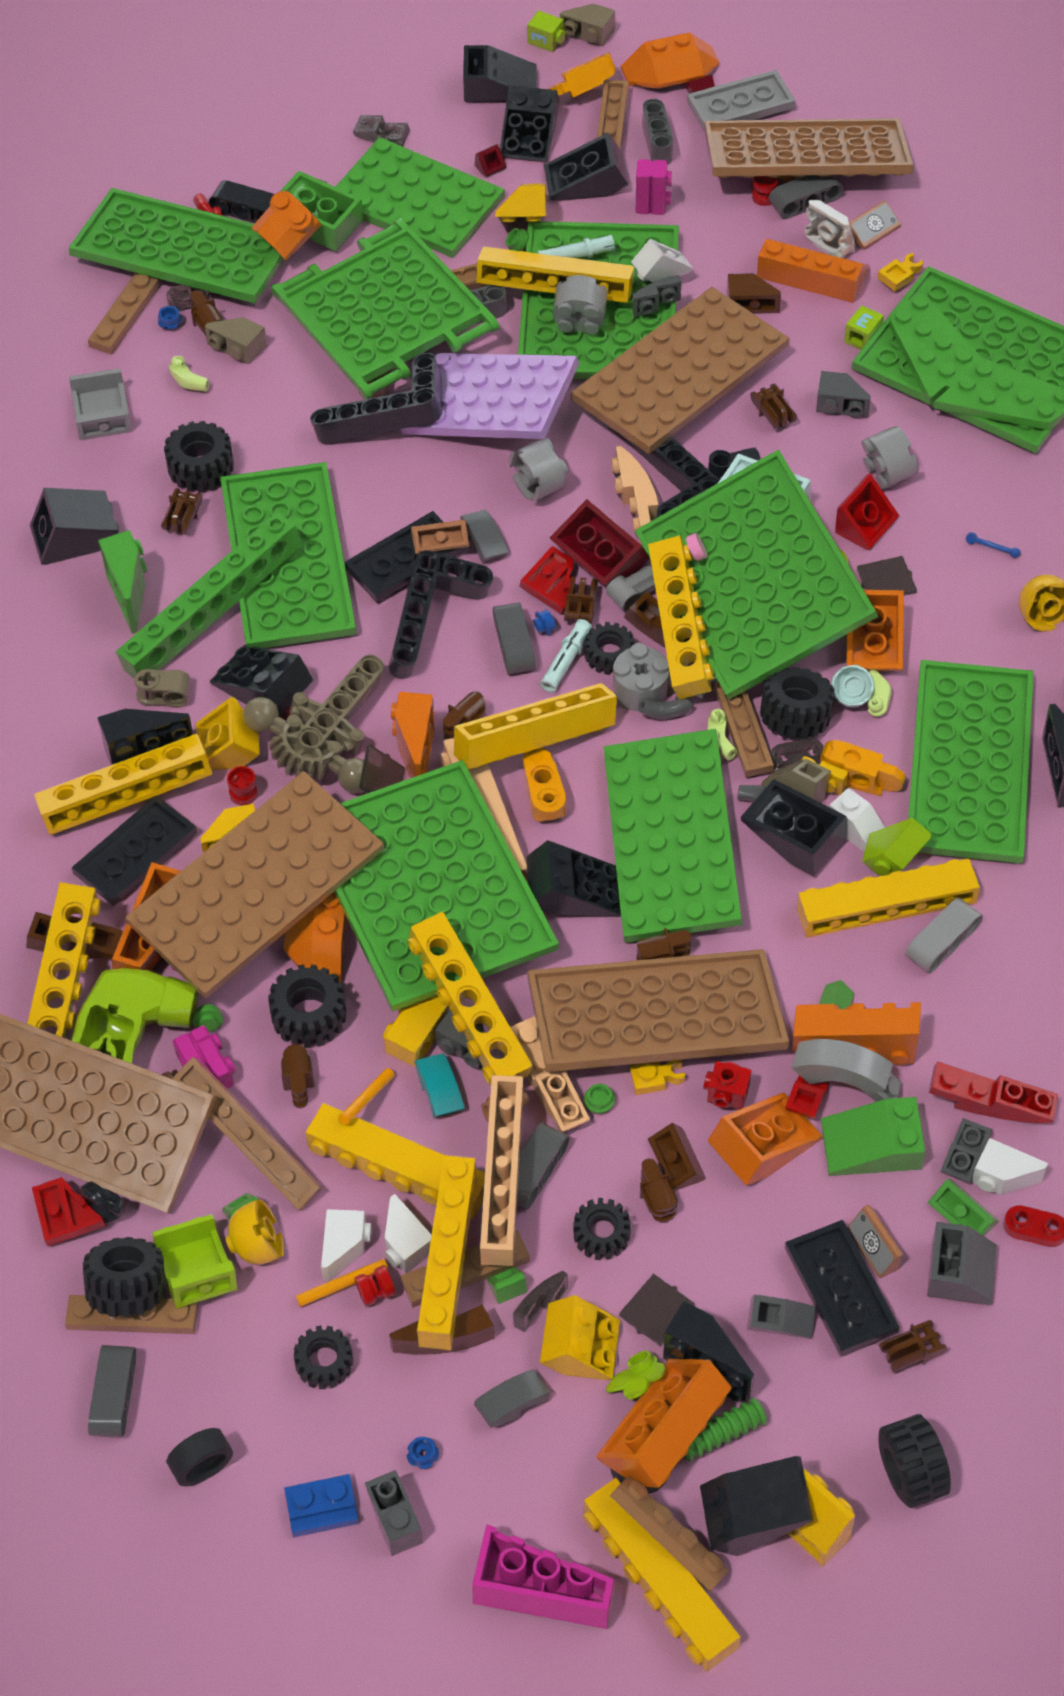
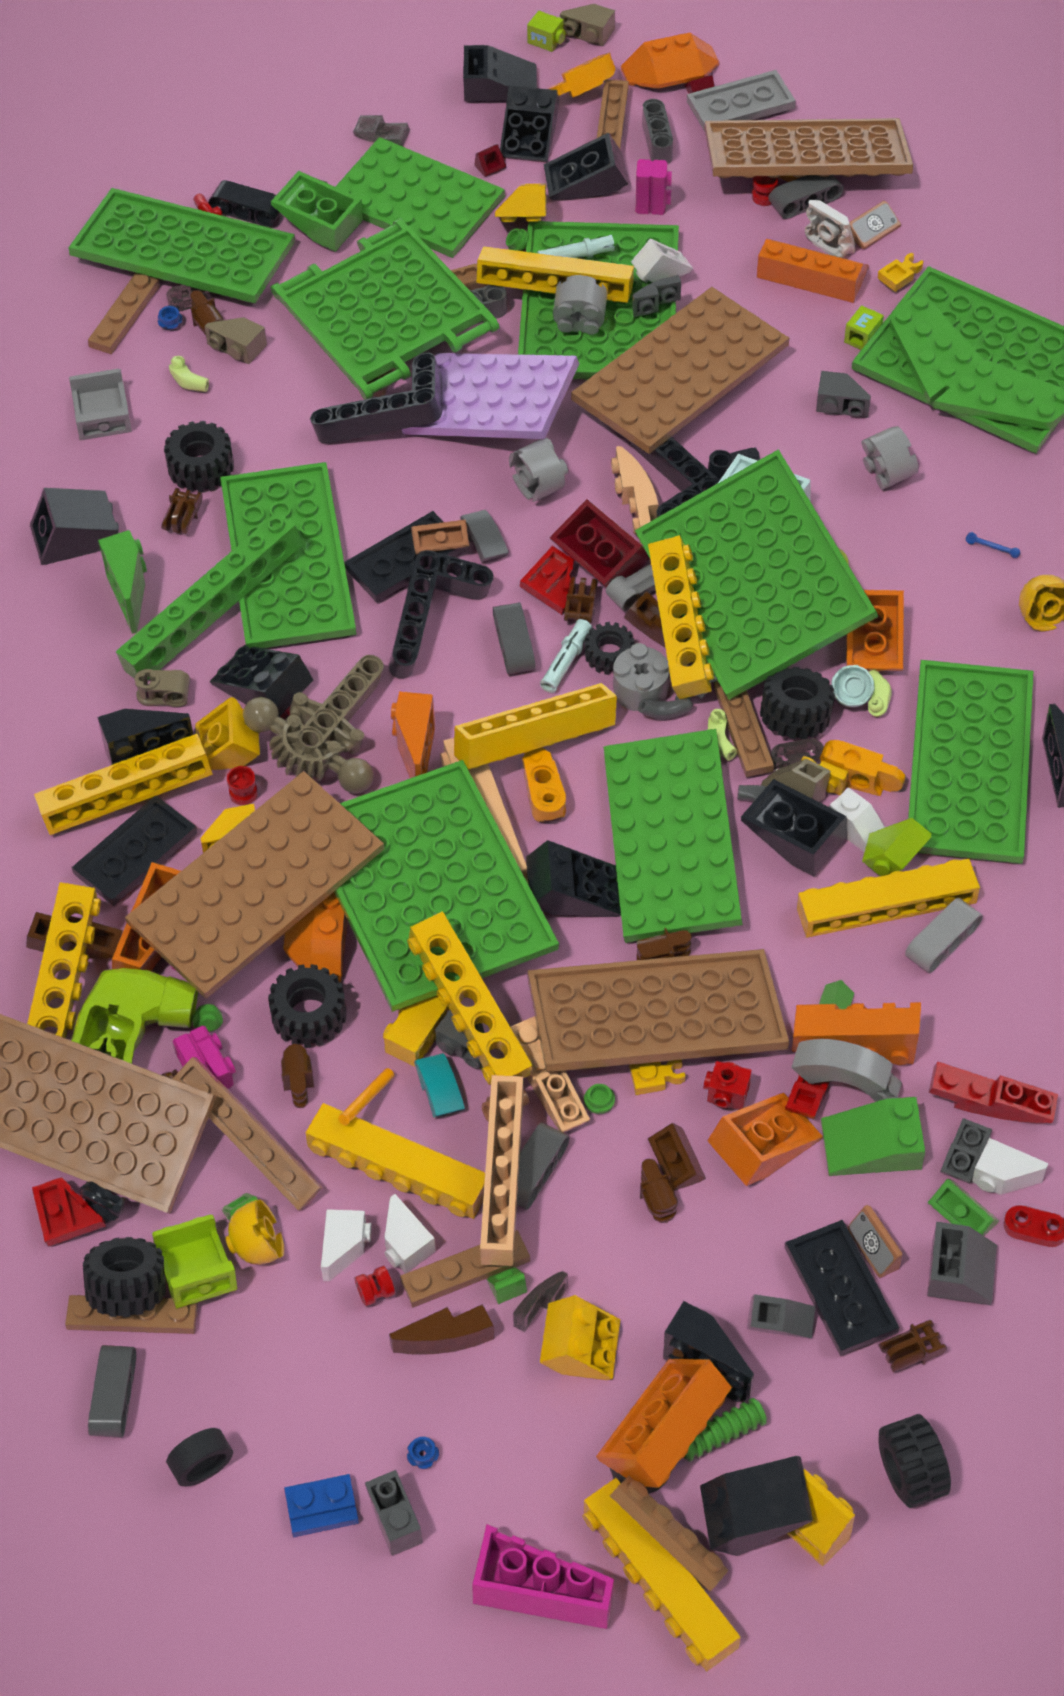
(286, 224): orange slope -> none
(323, 1339): black tyre -> none
(336, 1284): light orange bar -> none
(379, 771): clear smoke piece -> none
(447, 1253): yellow brick -> none
(467, 710): reddish brown arm -> none
(510, 1397): dark grey slope -> none
(544, 622): blue plate -> none
(606, 1212): black tyre -> none
(637, 1378): lime plate -> none
(653, 1308): clear smoke piece -> none
(696, 547): bright pink tile -> none
(753, 293): reddish brown slope -> none
(773, 406): reddish brown arm -> none
(865, 514): red slope -> none
(887, 575): clear smoke piece -> none

